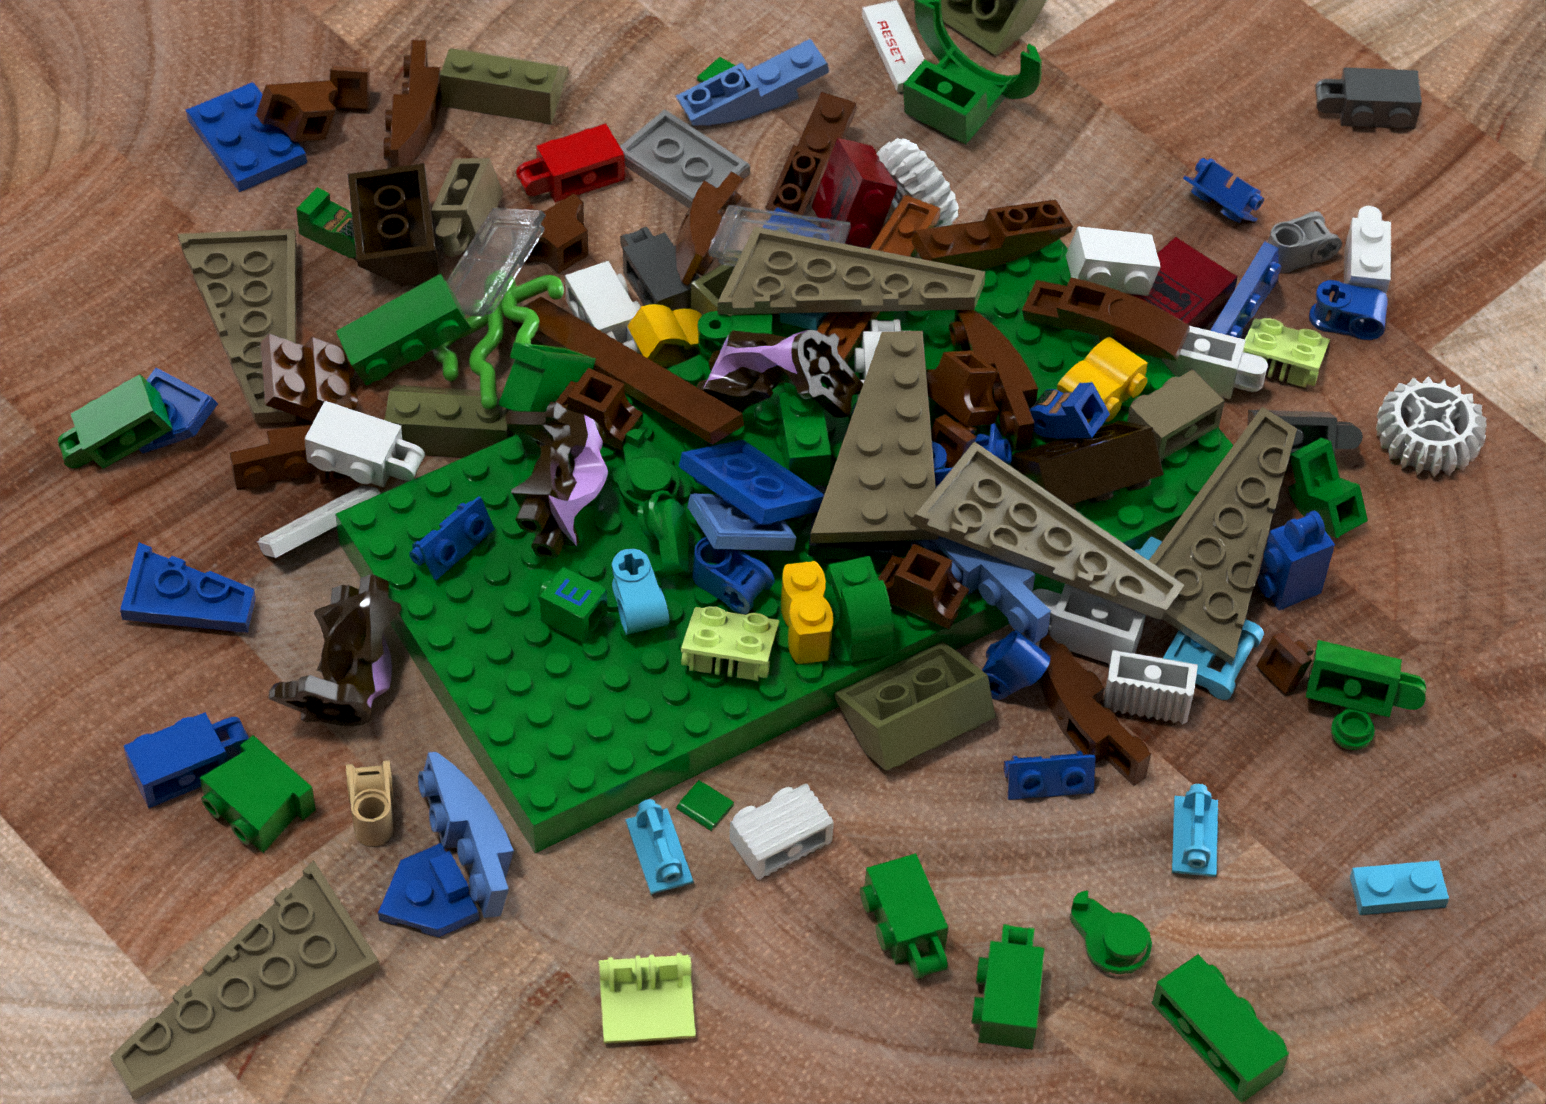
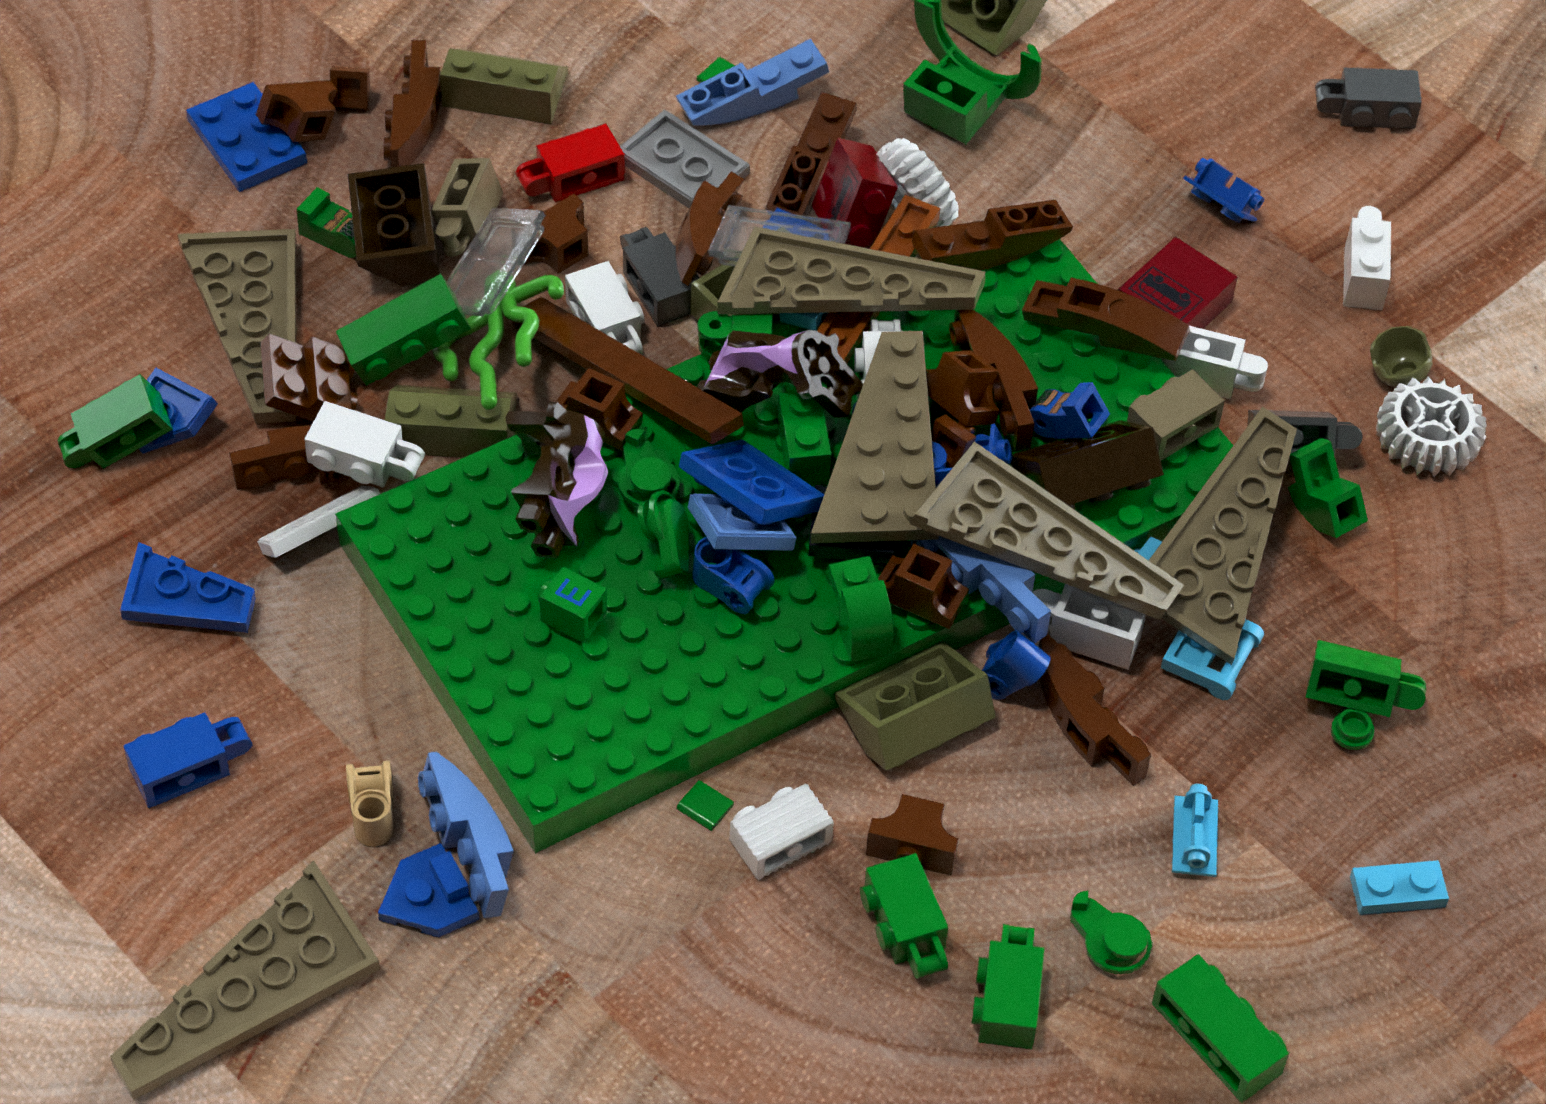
(257, 794): green hips -> none
(355, 639): dark brown hips -> none
(455, 539): blue hinge -> none
(541, 375): green hips -> none
(637, 592): medium azure piece -> none
(646, 998): yellowish green hinge -> none
(658, 848): medium azure hinge -> none
(666, 334): yellow brick -> none
(731, 637): yellowish green hinge -> none
(806, 612): yellow brick -> none
(893, 40): white tile -> none
(912, 830): none -> reddish brown brick
(1050, 776): blue hinge -> none
(1114, 259): white brick -> none
(1114, 372): yellow brick -> none
(1150, 686): white brick -> none
(1250, 292): blue wing -> none
(1285, 661): reddish brown tile -> none
(1295, 561): blue brick -> none
(1300, 348): yellowish green hinge -> none
(1301, 241): light grey piece -> none
(1353, 310): blue piece -> none
(1401, 355): none -> olive hair

